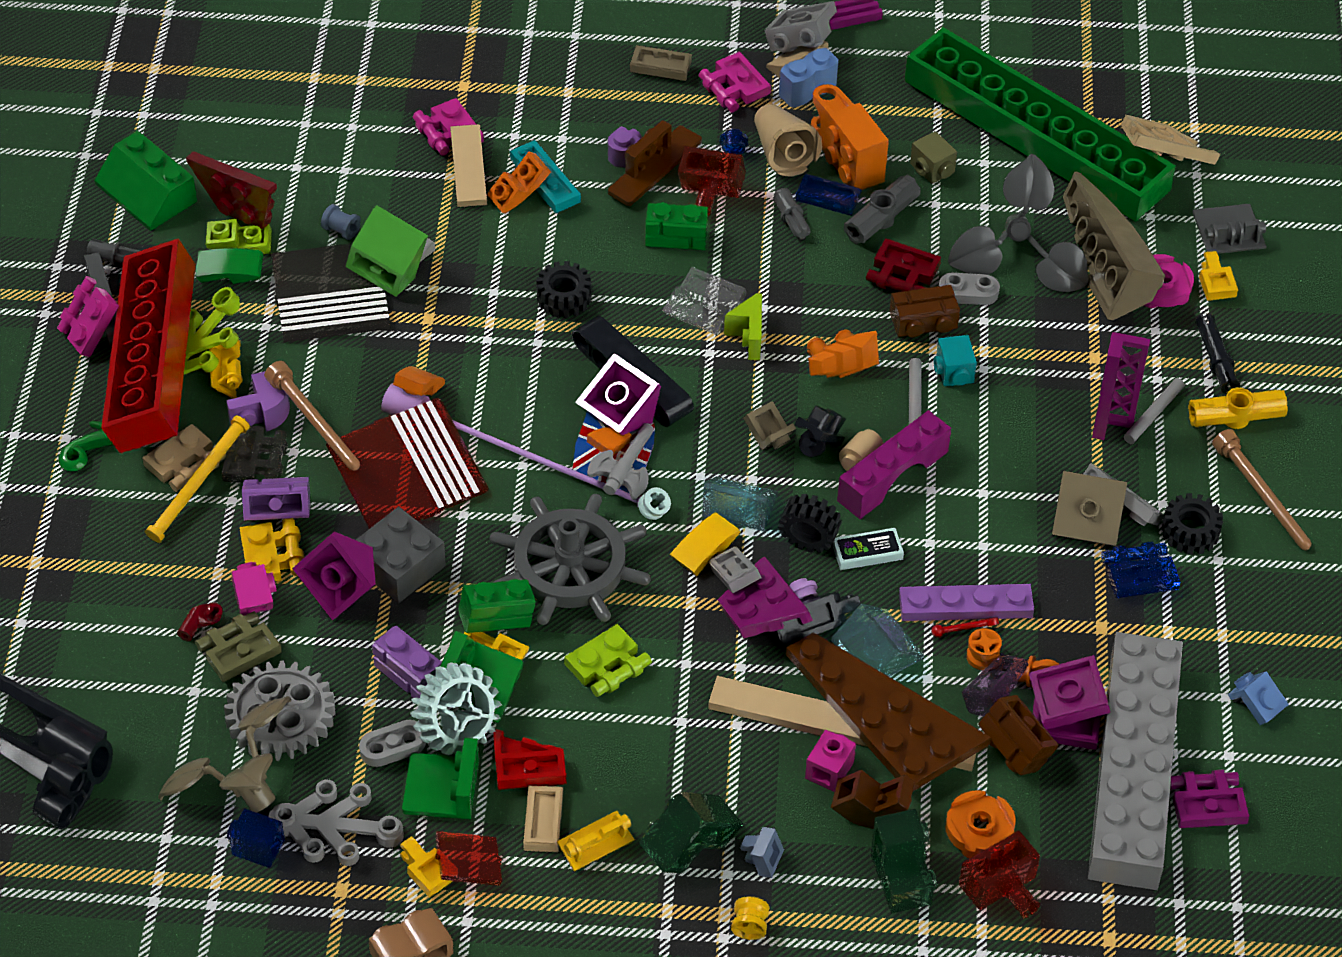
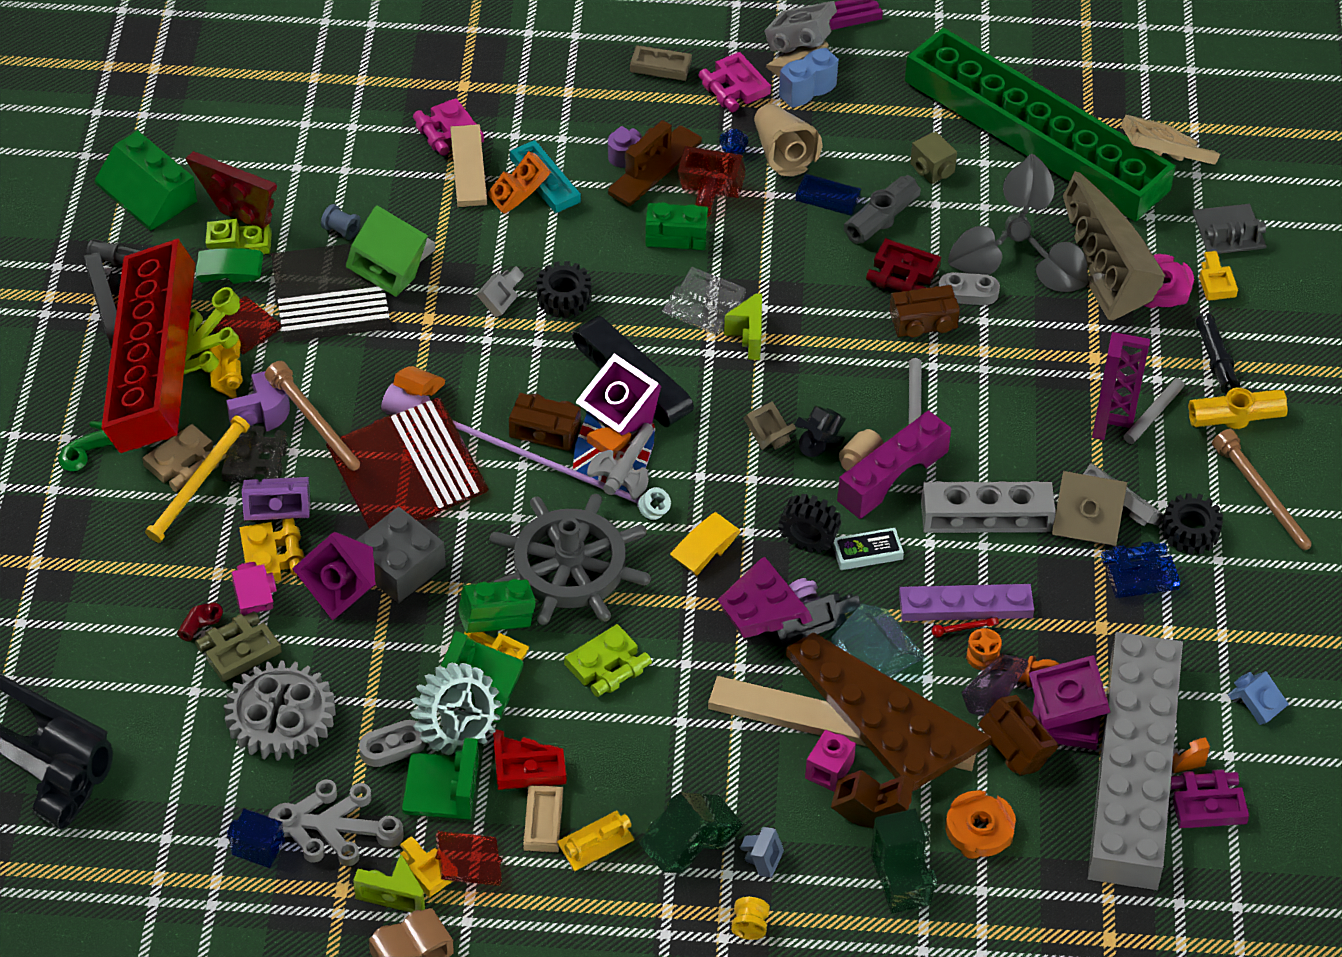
(93, 320): dark pink plate -> none
(247, 780): dark tan plant -> none
(250, 324): none -> clear red piece
(396, 892): none -> lime slope
(404, 660): medium lavender brick -> none
(498, 291): none -> light grey plate
(545, 421): none -> reddish brown brick
(734, 569): light grey plate -> none
(738, 502): clear light blue slope -> none
(791, 213): dark grey axle -> none
(845, 356): orange connector -> none
(850, 139): orange brick -> none
(955, 360): teal brick -> none
(987, 507): none -> light grey brick
(1002, 873): clear red brick -> none
(1193, 757): none -> orange tile

